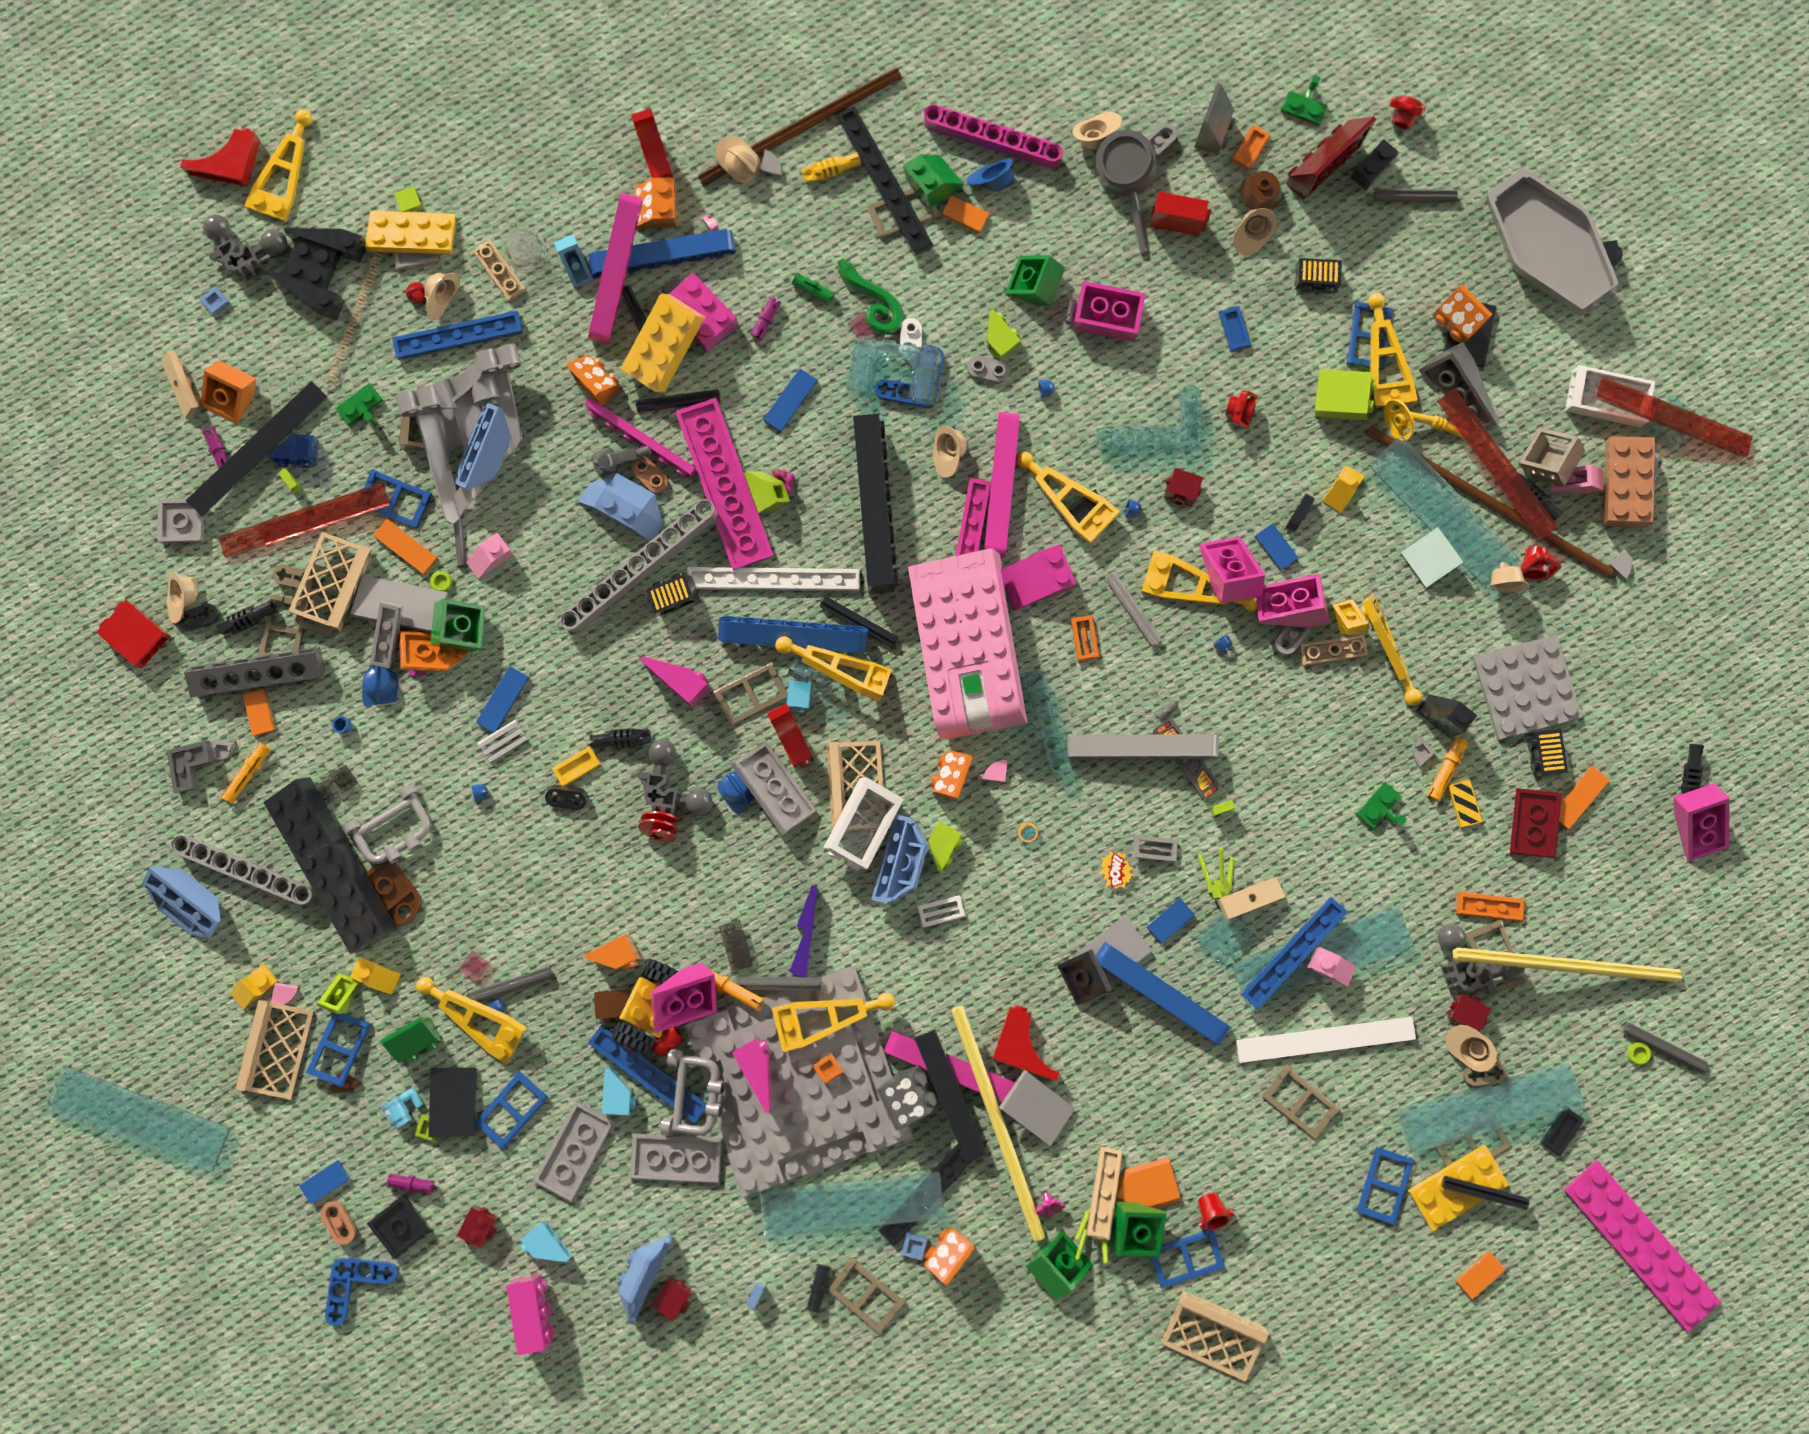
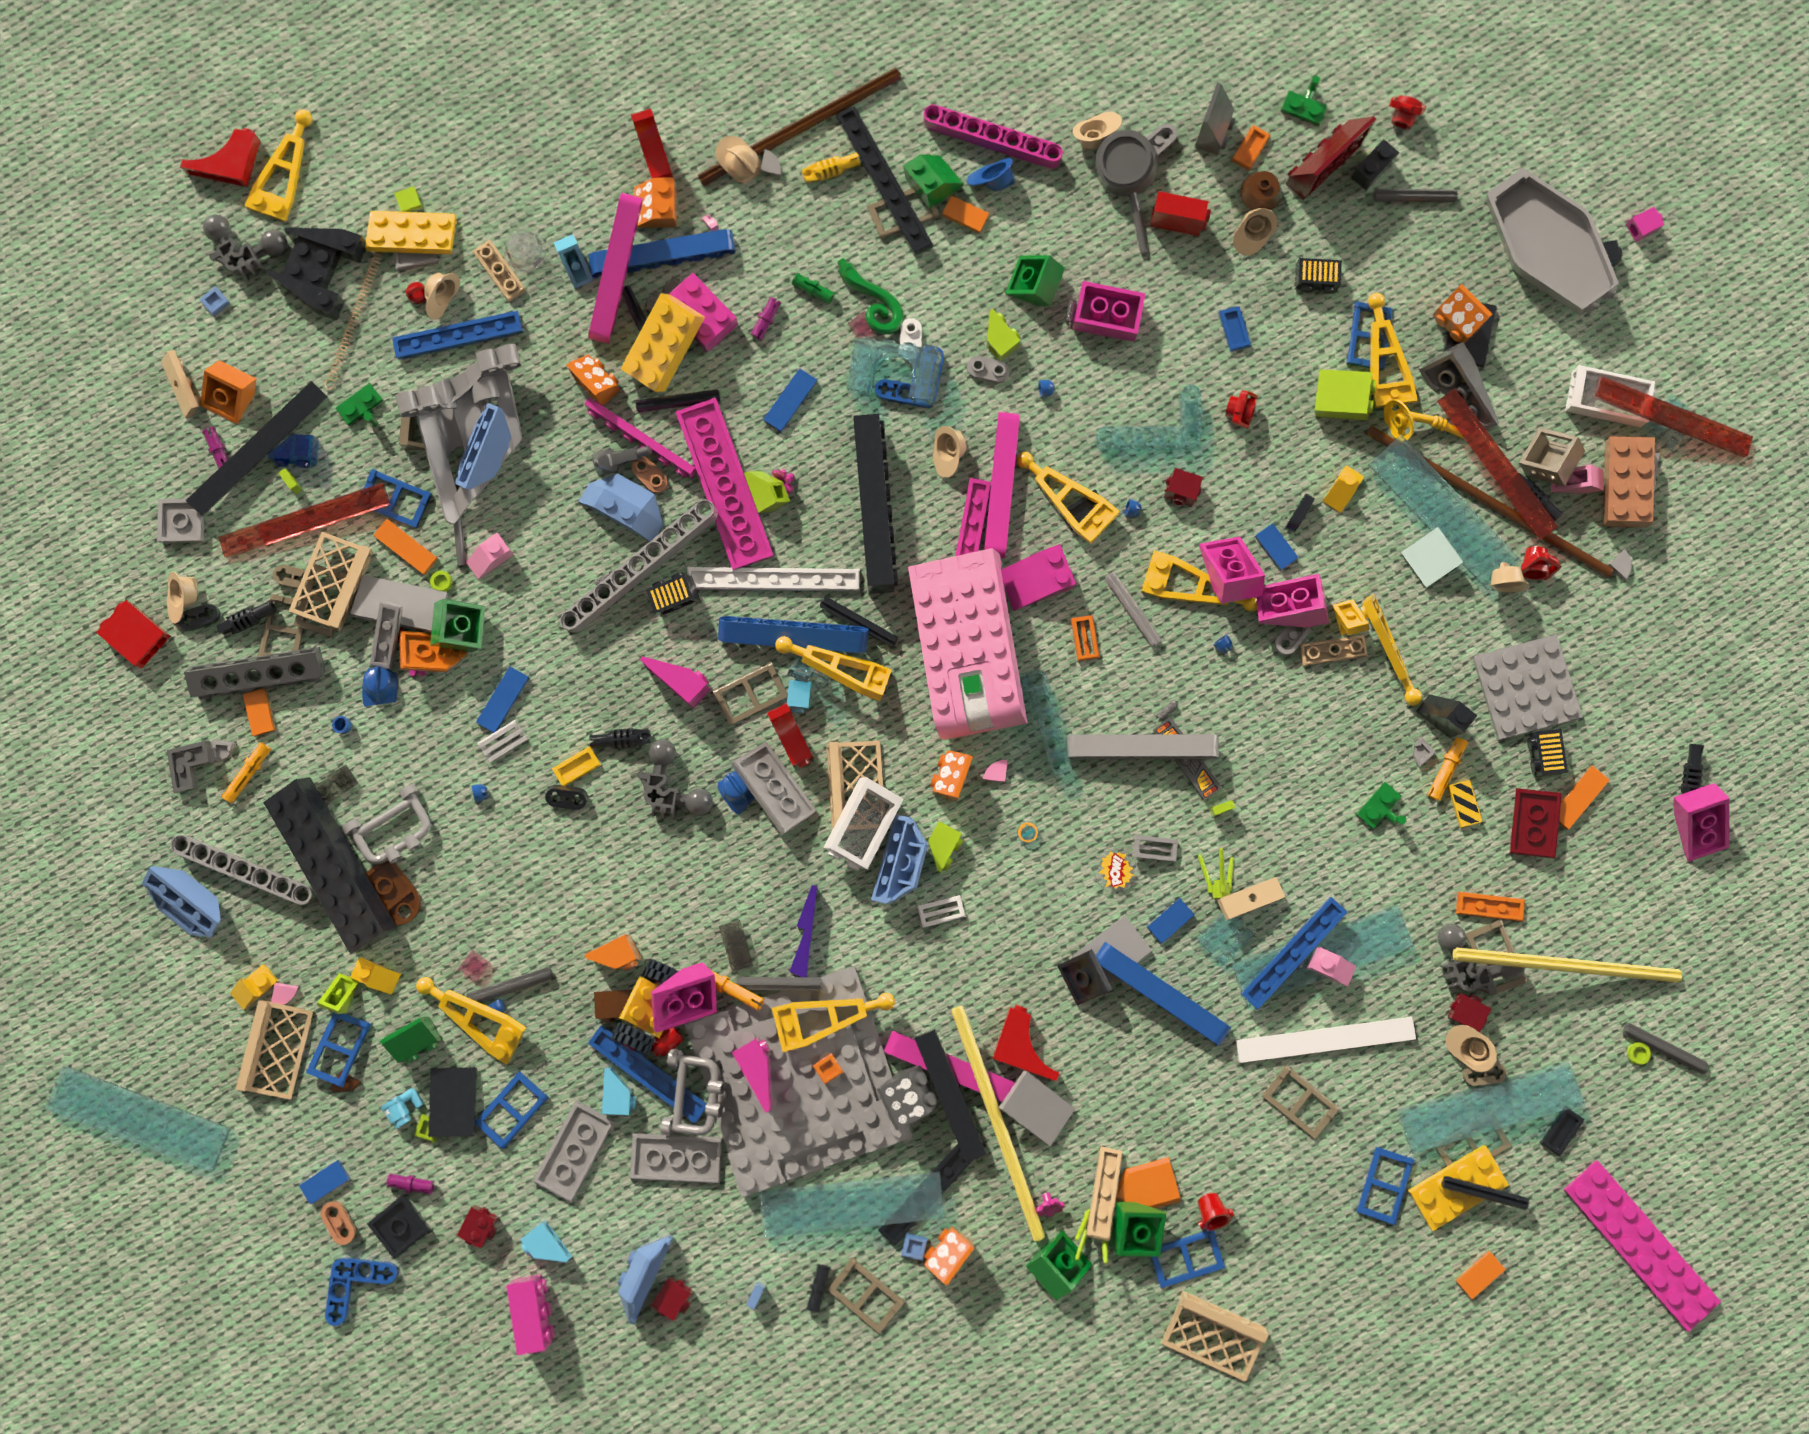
(658, 826): red piece -> none
(1645, 224): none -> dark pink brick

